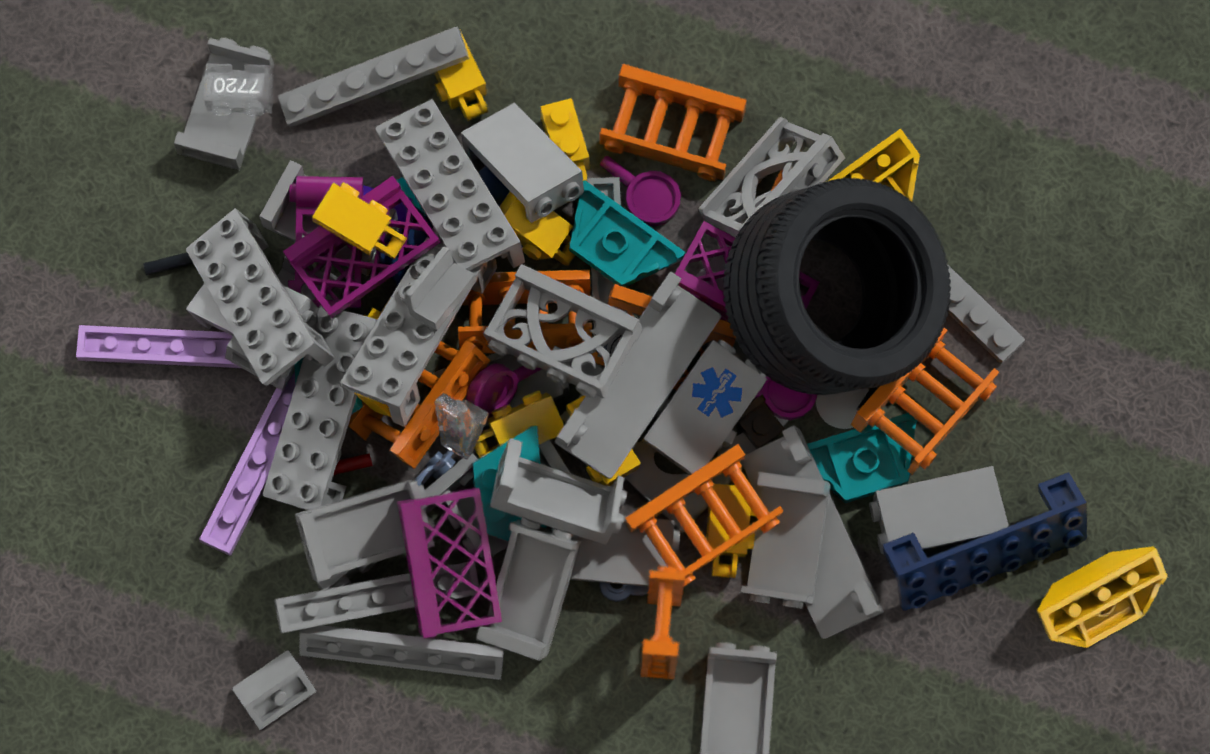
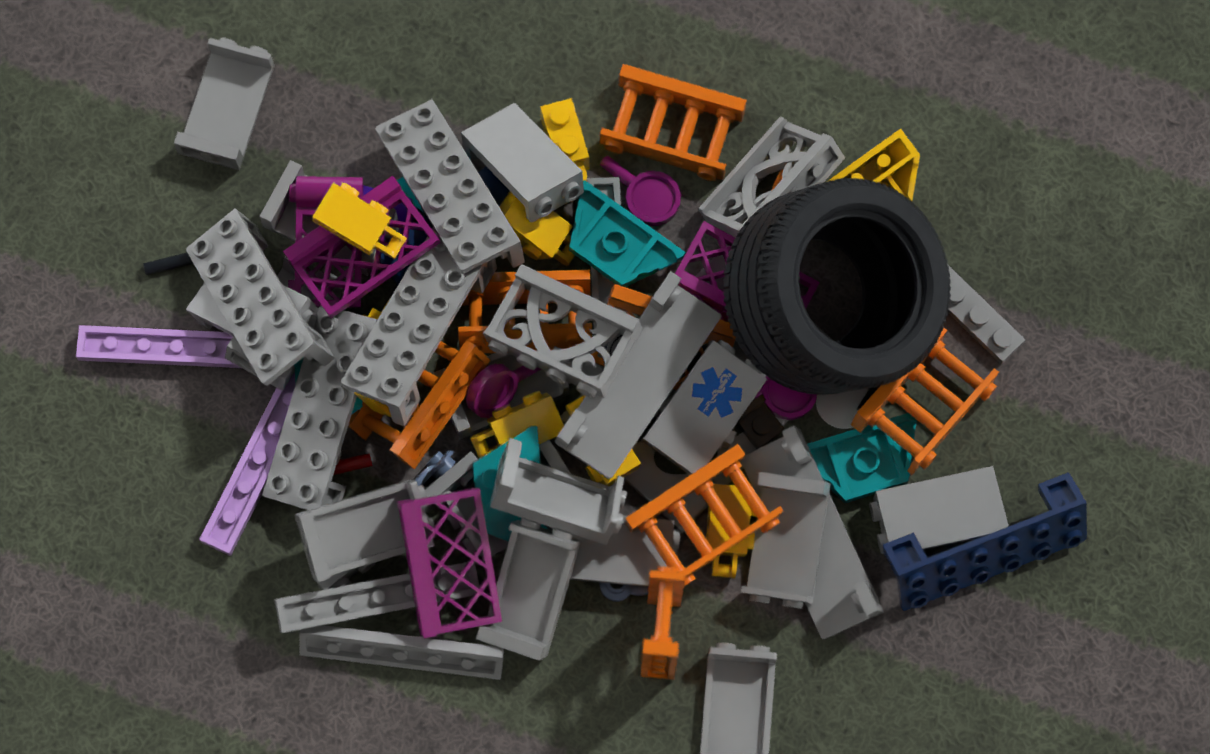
(239, 90): clear brick -> none
(274, 689): light grey panel -> none
(373, 77): light grey plate -> none
(438, 289): light grey panel -> none
(459, 424): clear slope -> none
(461, 85): yellow brick -> none
(1102, 596): yellow wedge -> none

